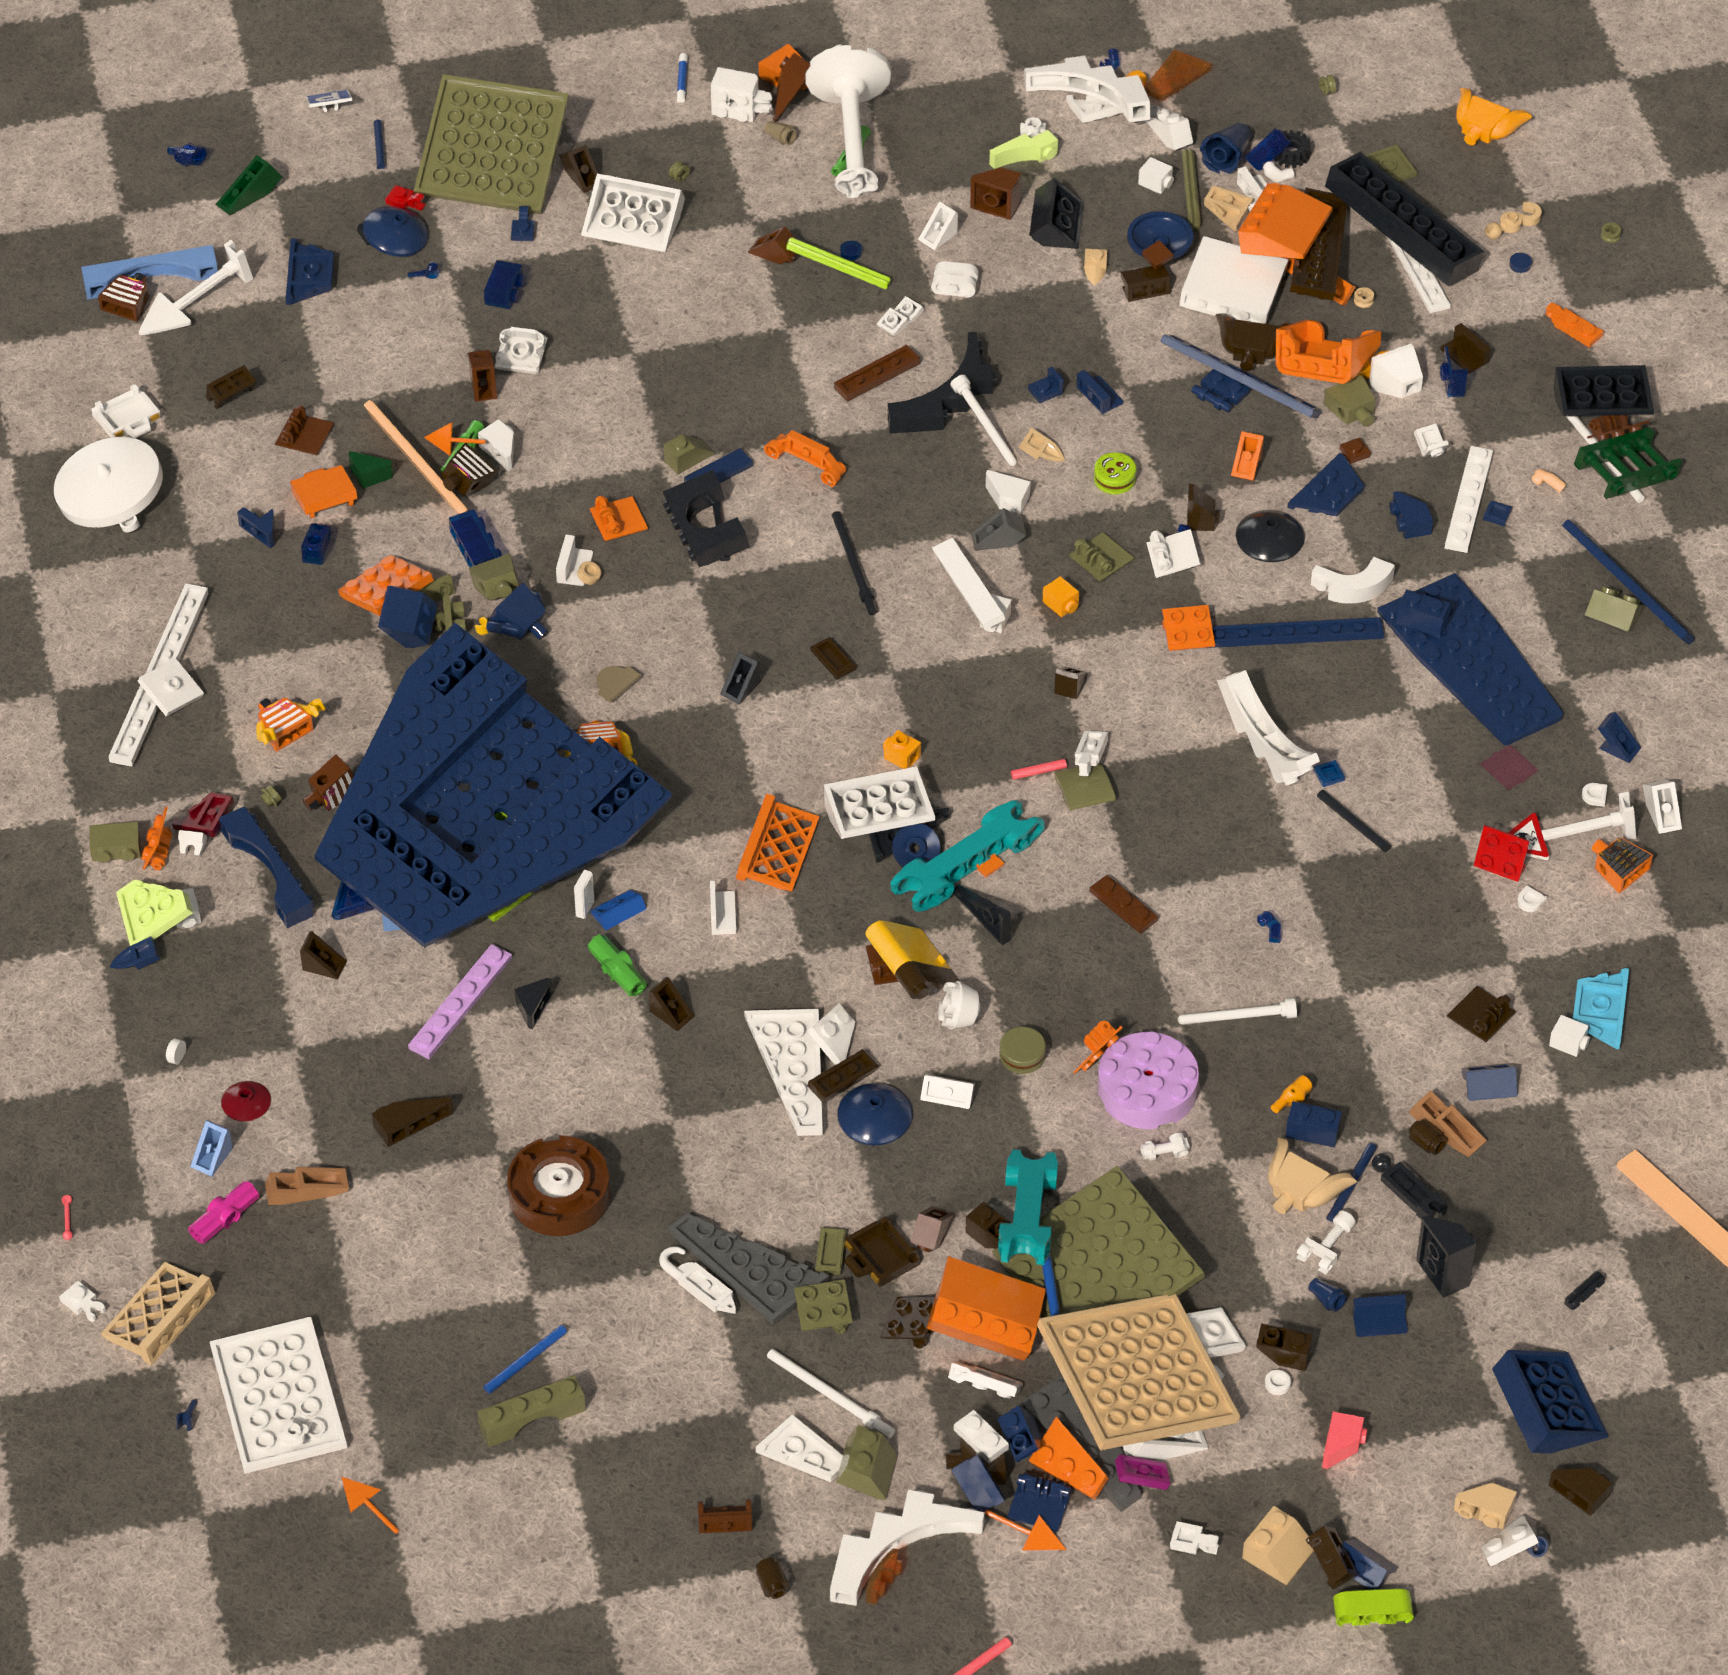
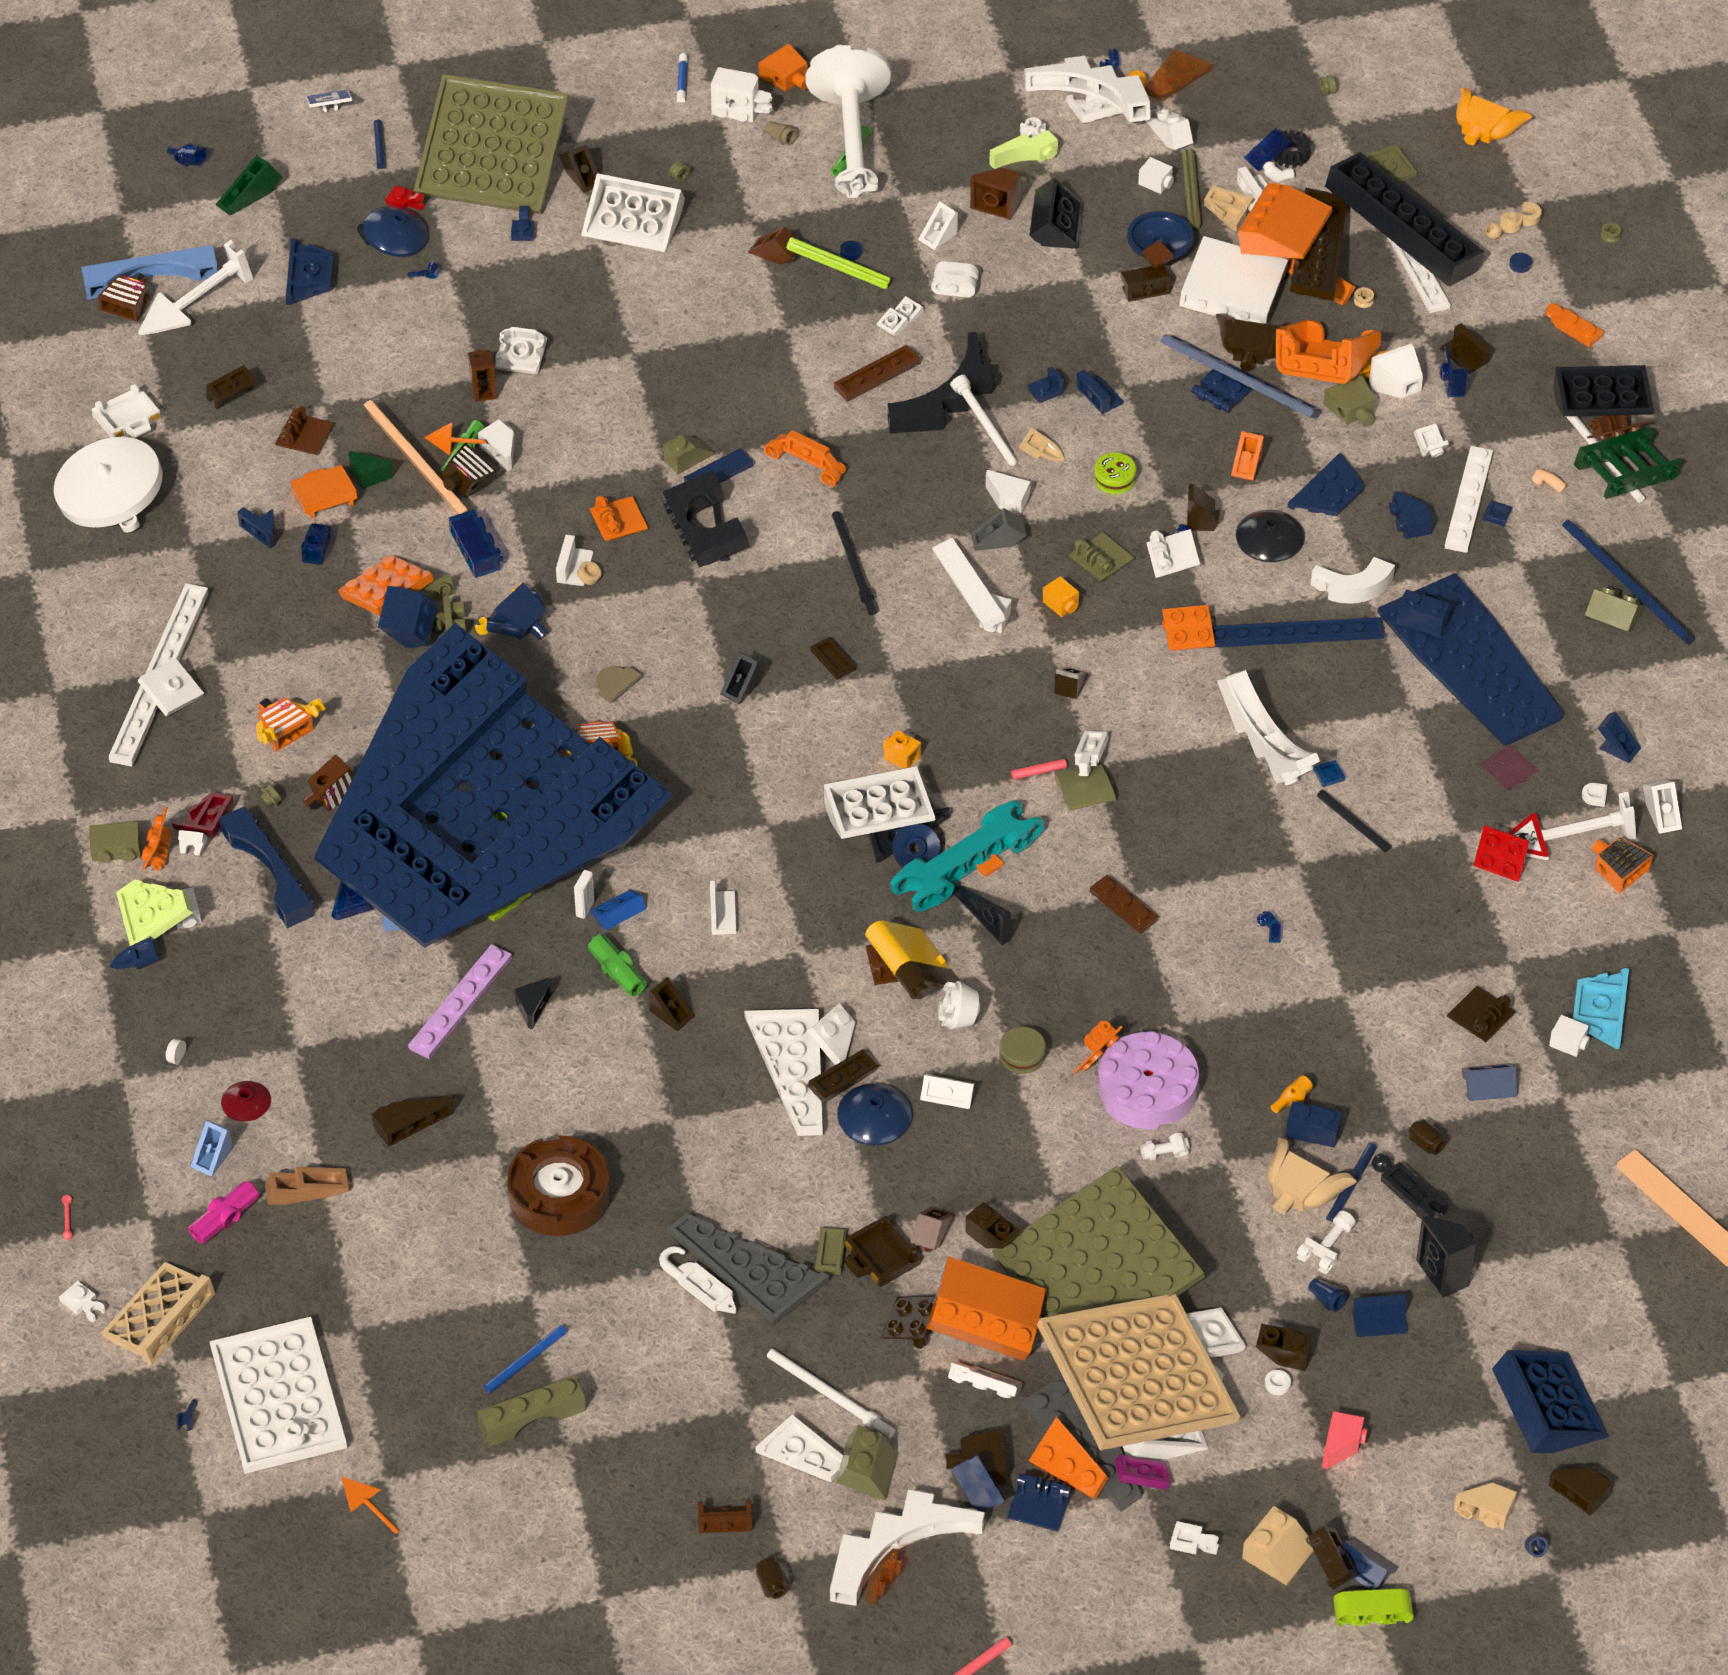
(320, 958): dark brown slope -> none
(495, 577): olive torso -> none
(504, 284): clear blue brick -> none
(757, 843): orange fence -> none
(789, 83): reddish brown slope -> none
(823, 1306): olive hinge -> none
(981, 1436): white plate -> none
(1020, 1432): dark blue slope -> none
(1026, 1233): teal piece -> none
(1039, 1538): orange piece -> none
(1051, 1287): blue bar -> none
(1095, 264): tan plate -> none
(1225, 148): dark blue cone -> none
(1285, 1008): white piece -> none
(1355, 450): reddish brown plate -> none
(1450, 1122): medium nougat slope -> none
(1510, 1541): white wing -> none
(1530, 899): white tile -> none
(1584, 1290): black axle -> none

